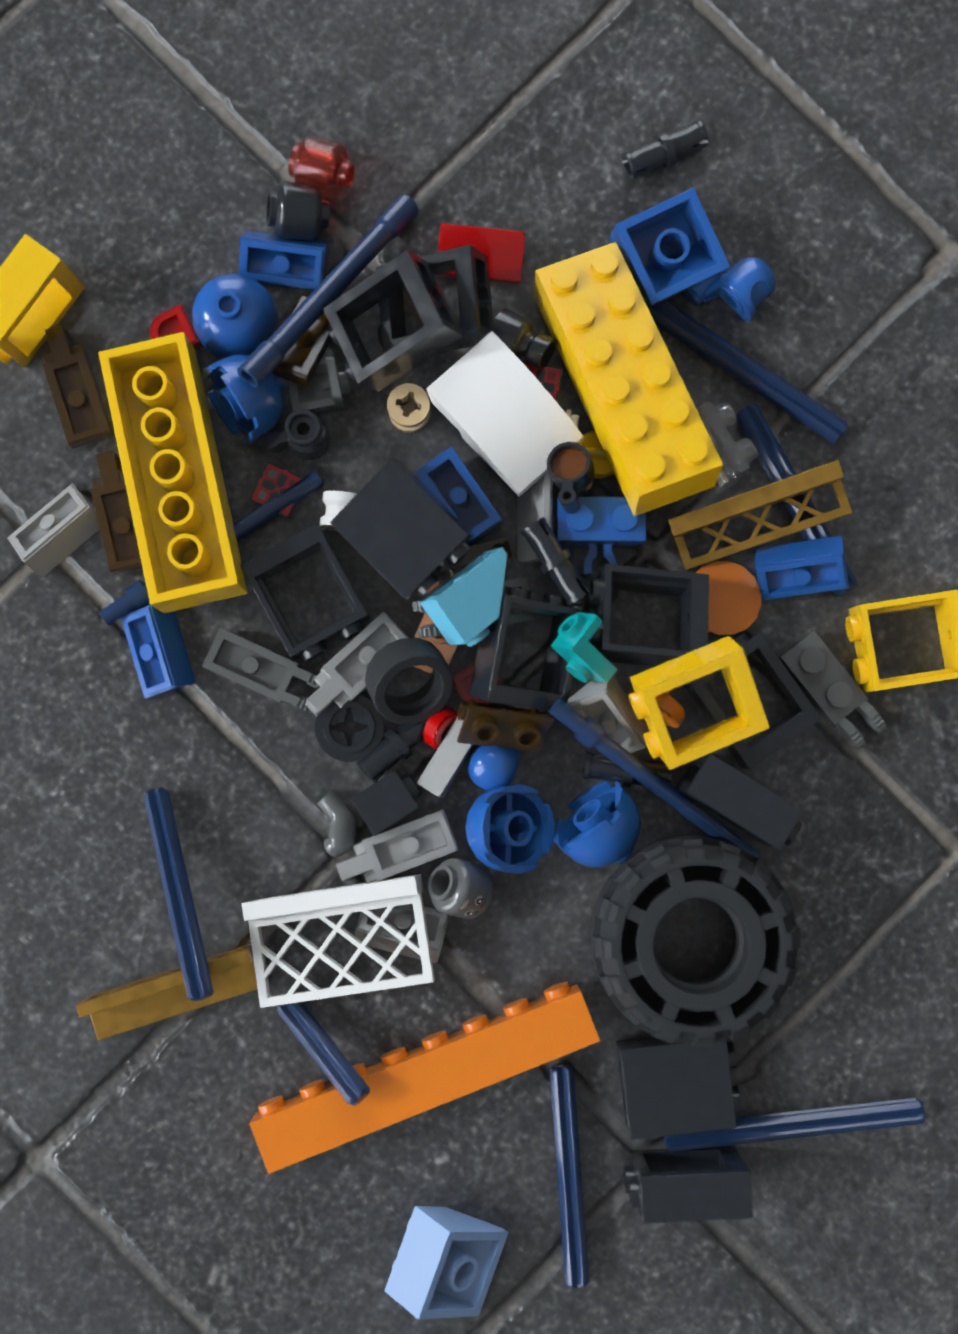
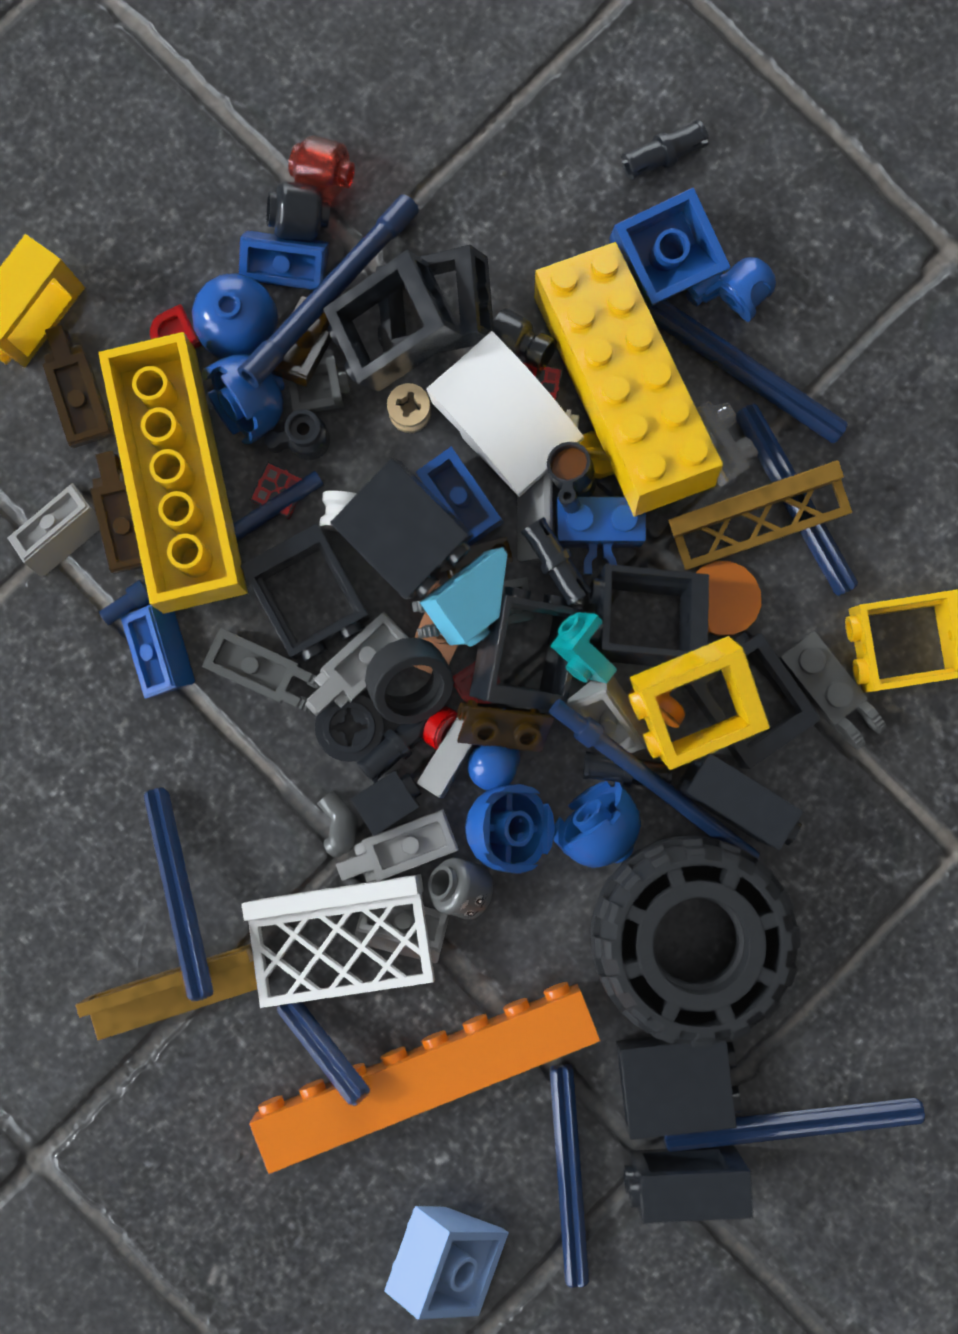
(501, 246): red slope -> none
(801, 568): blue slope -> none

